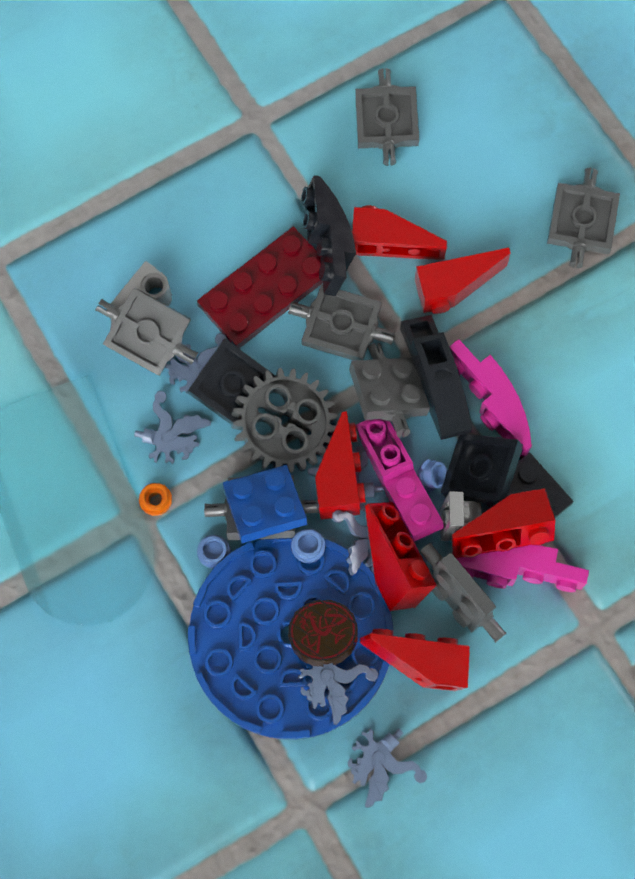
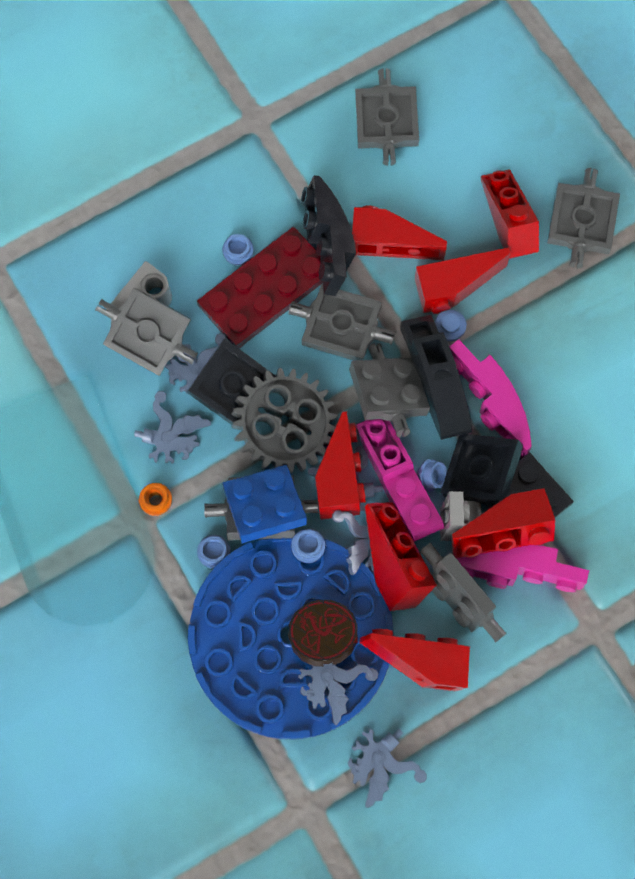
(237, 249): none -> medium blue plate
(451, 323): none -> medium blue plate
(511, 213): none -> red slope

